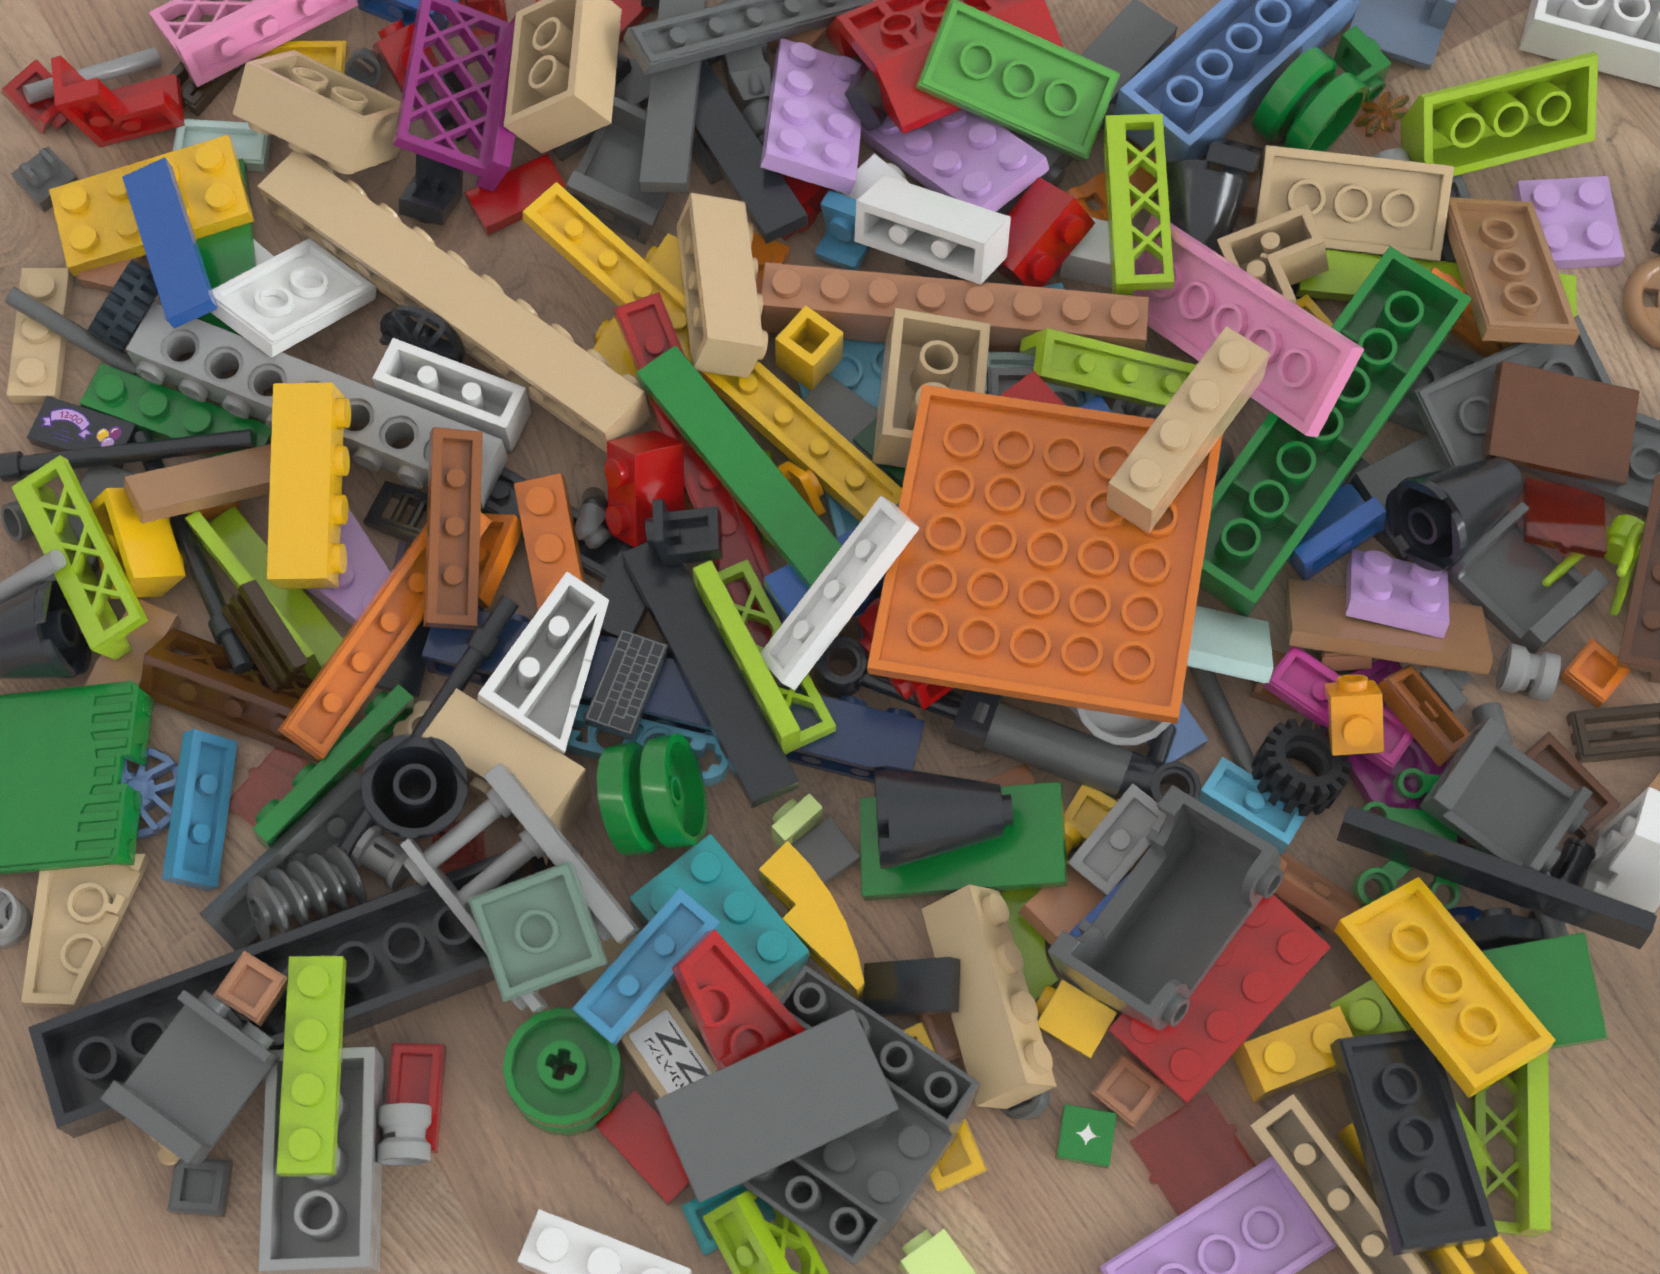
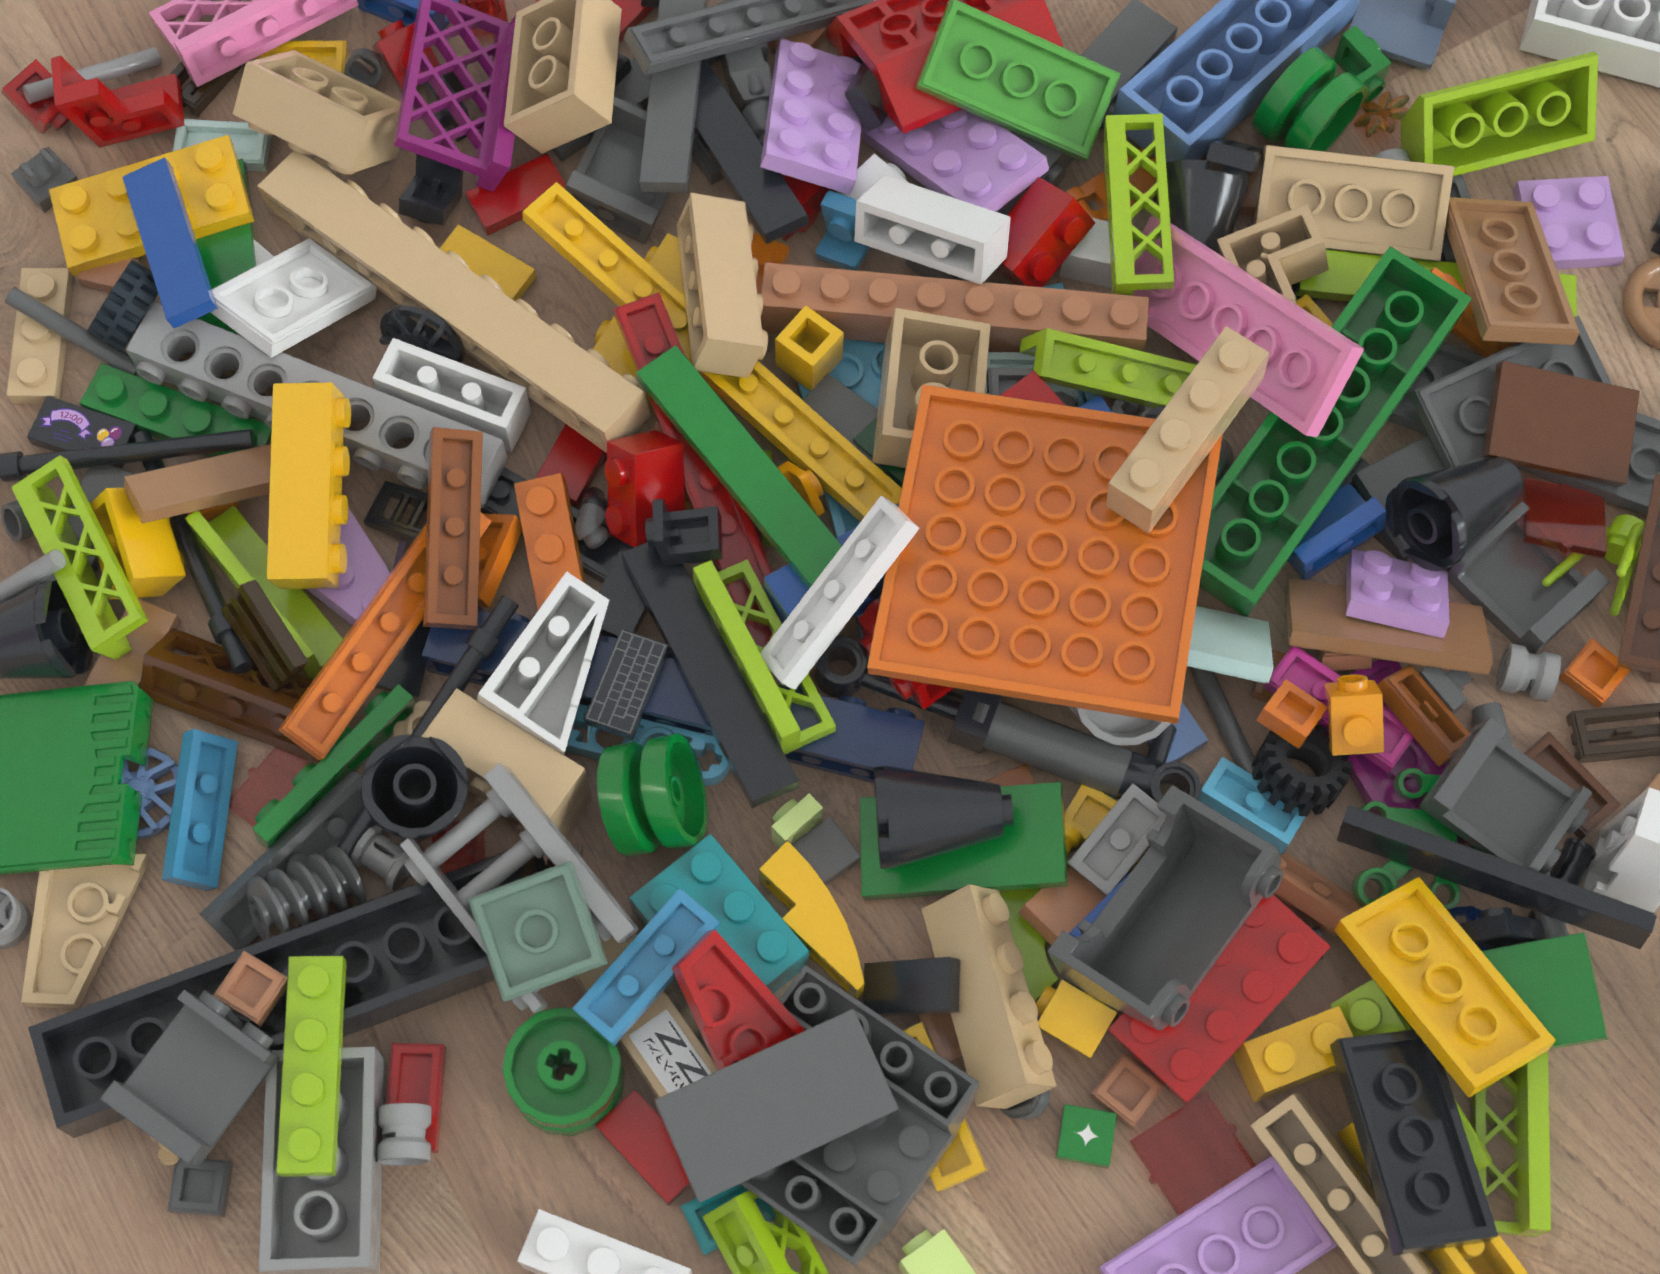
(488, 259): none -> yellow tile
(576, 460): none -> red tile
(1292, 713): none -> orange plate

